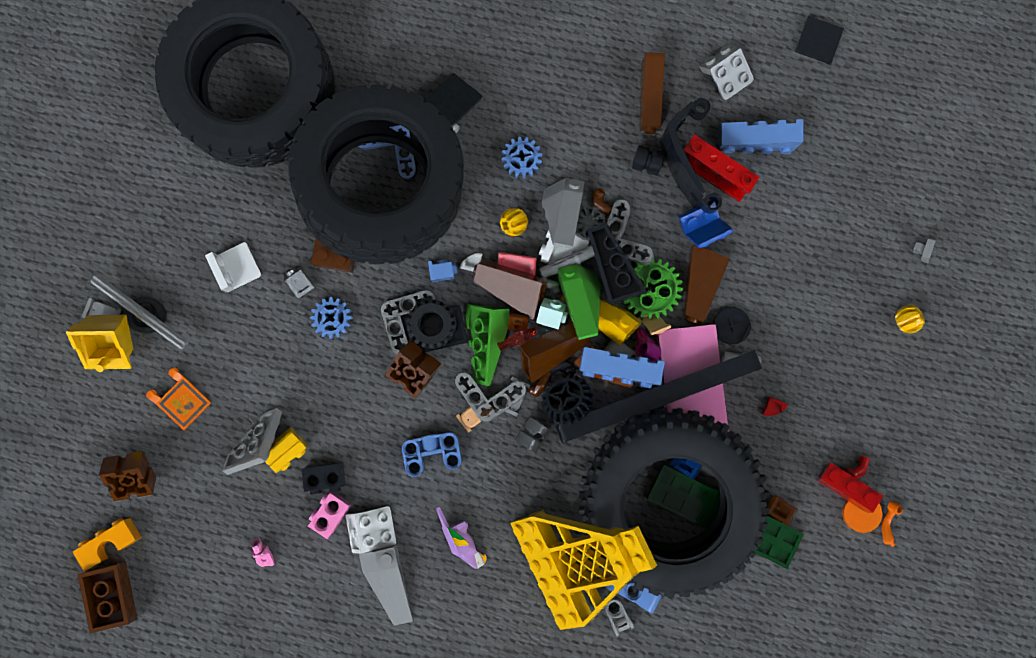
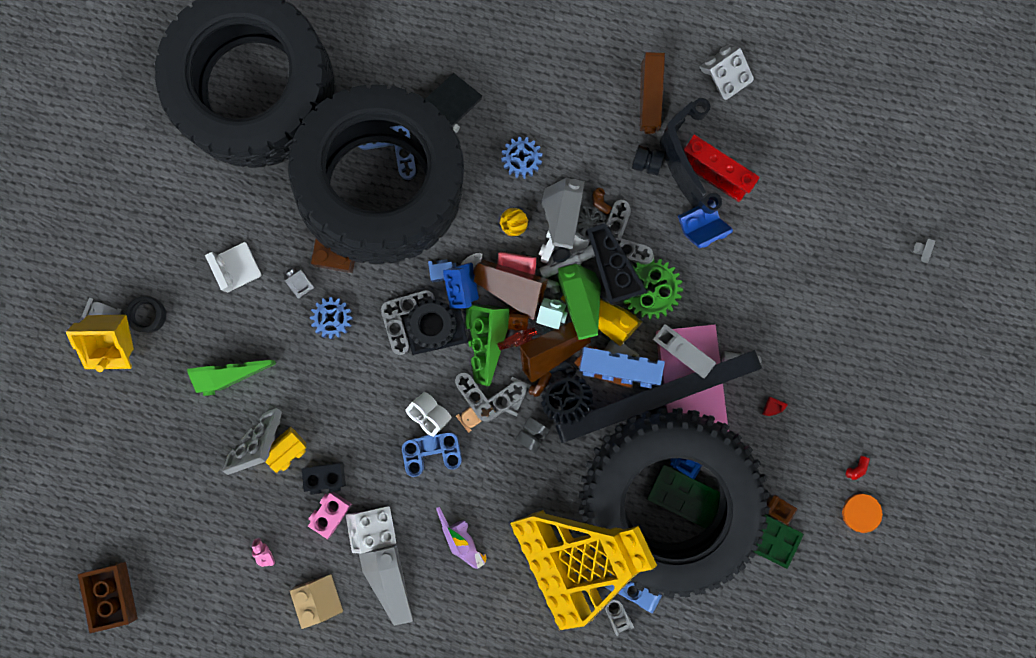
(92, 552): light orange arch -> none
(127, 476): reddish brown brick -> none
(139, 311): light grey axle -> none
(182, 402): orange flag -> none
(216, 378): none -> bright green wedge
(316, 601): none -> tan slope
(413, 369): reddish brown brick -> none
(428, 414): none -> white brick
(461, 286): none -> blue bracket
(560, 254): none -> black piece
(646, 347): magenta axle -> none
(655, 325): light nougat piece -> none
(684, 351): none -> light grey slope
(703, 280): reddish brown slope -> none
(732, 325): black tile -> none
(760, 137): medium blue wedge -> none
(819, 40): black tile -> none
(850, 488): red brick -> none
(893, 508): orange piece -> none
(909, 319): yellow piece -> none

